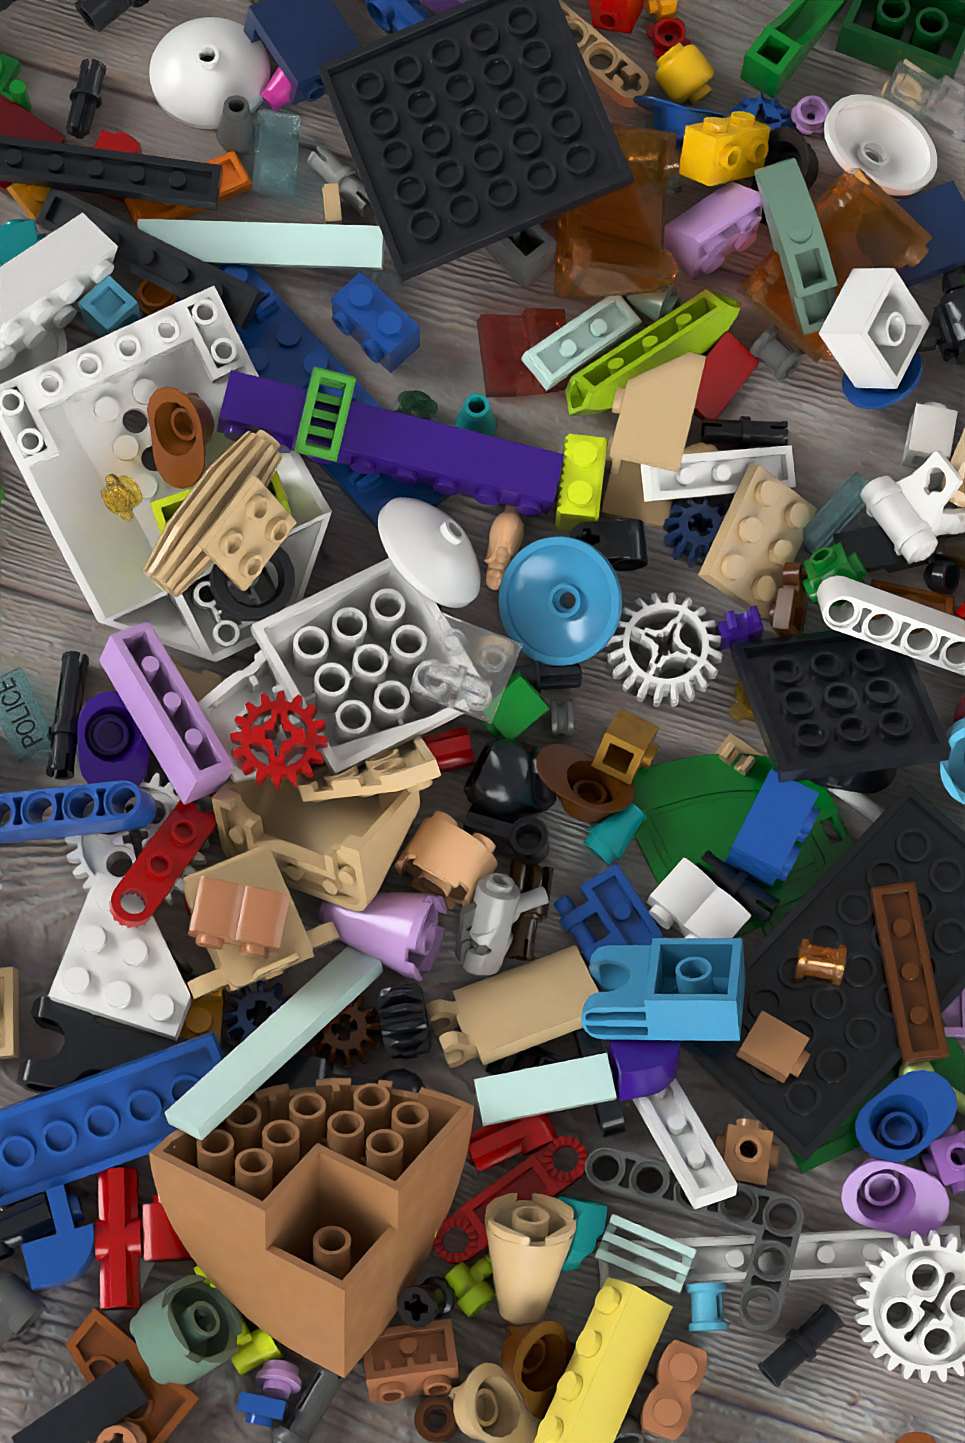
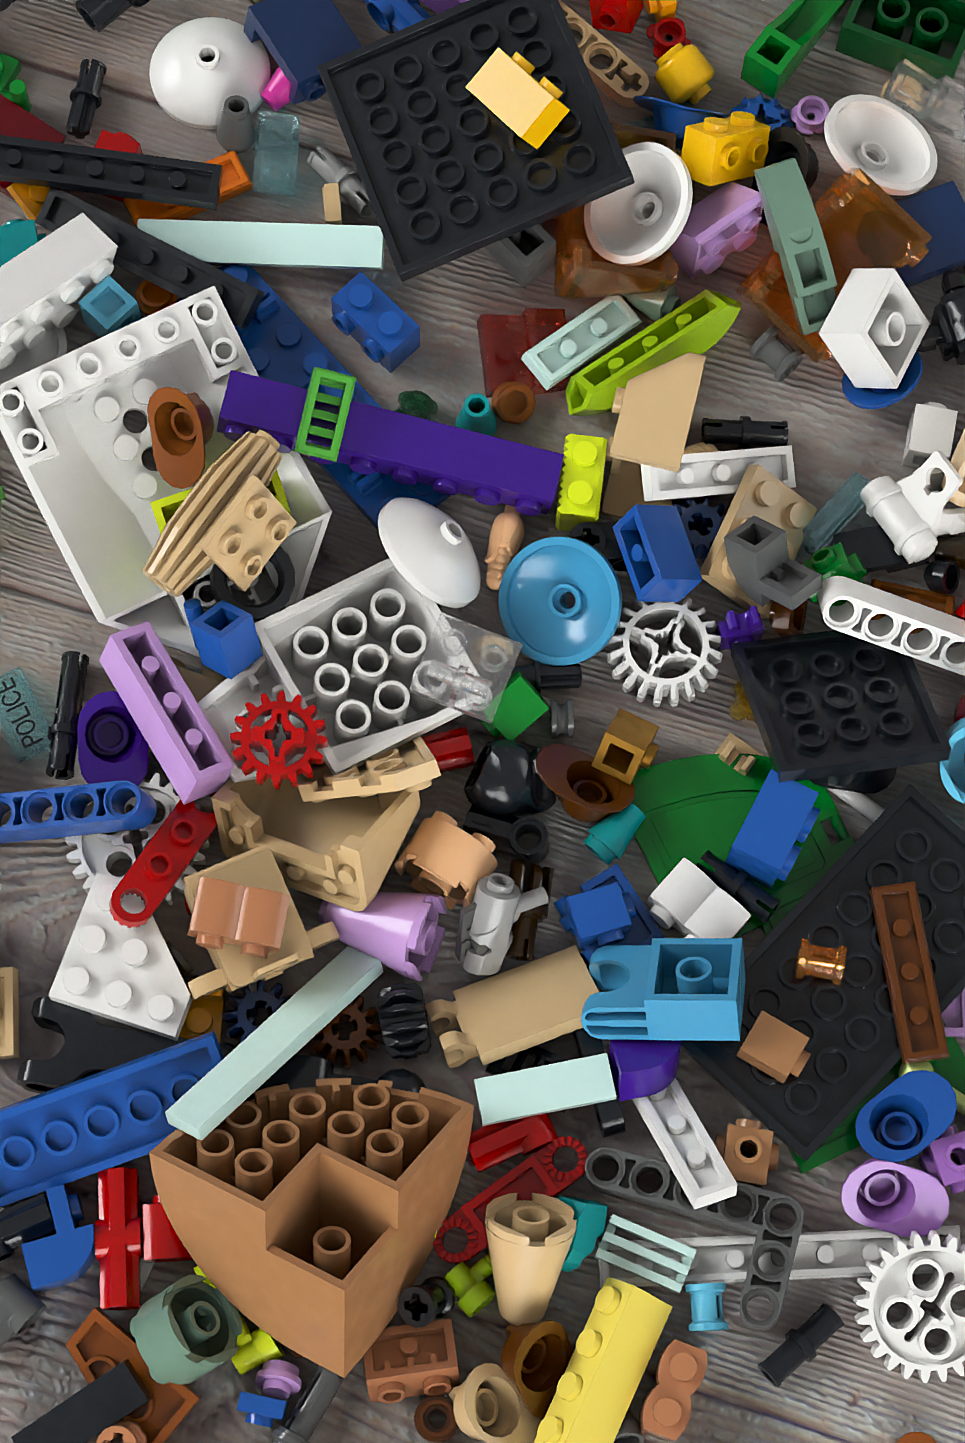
(121, 495): clear yellow plate -> none
(223, 636): none -> blue brick
(513, 402): none -> dark orange tile
(518, 98): none -> yellow brick
(600, 915): none -> blue brick
(623, 222): none -> white dish
(657, 553): none -> blue brick
(723, 376): red slope -> none
(763, 568): none -> dark grey brick

